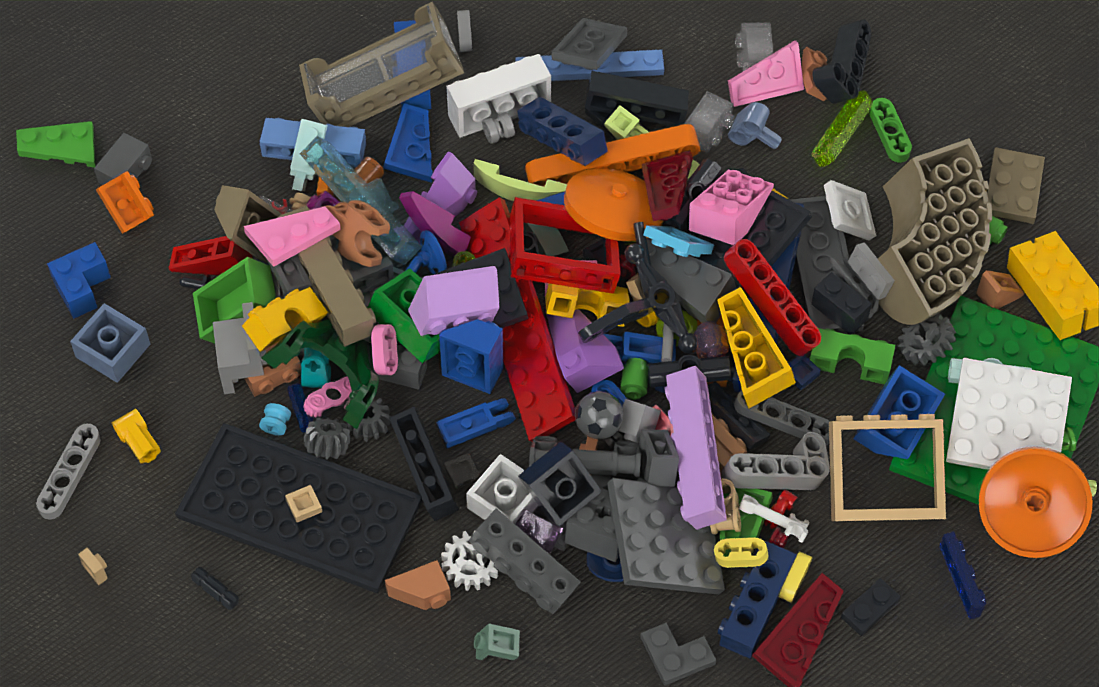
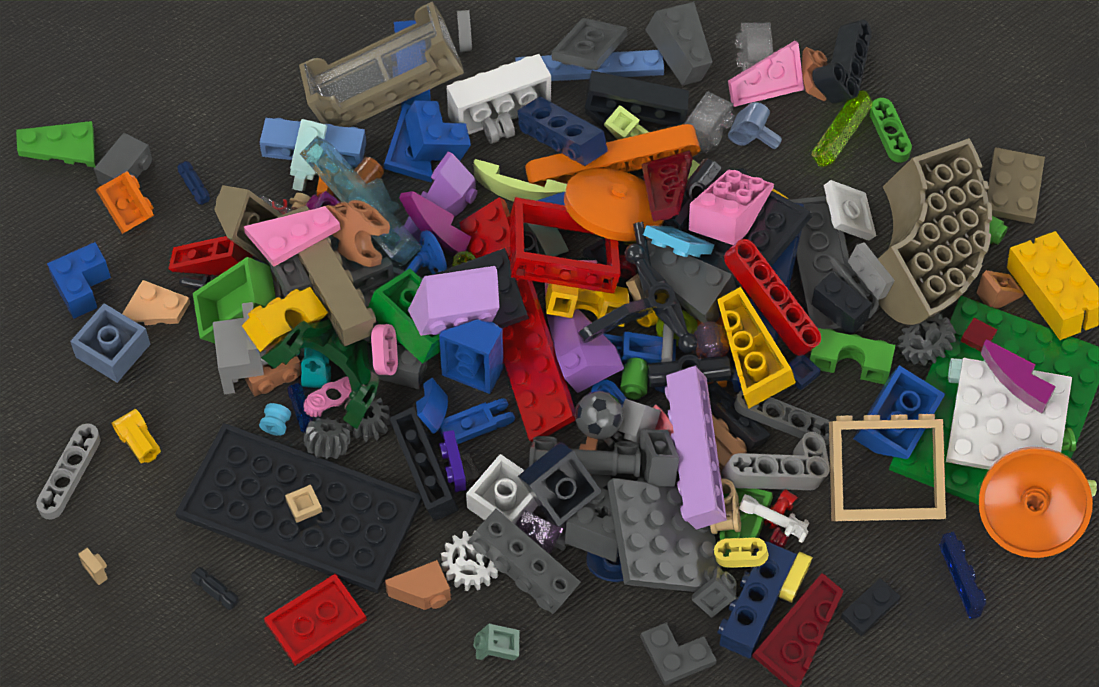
(156, 305): none -> light nougat wing
(193, 182): none -> dark blue axle
(315, 619): none -> red plate
(430, 136): none -> blue brick
(432, 406): none -> blue slope
(450, 451): none -> dark purple plate
(681, 42): none -> dark grey wedge
(716, 592): none -> dark grey bracket
(977, 334): none -> dark red tile
(1017, 376): none -> magenta slope

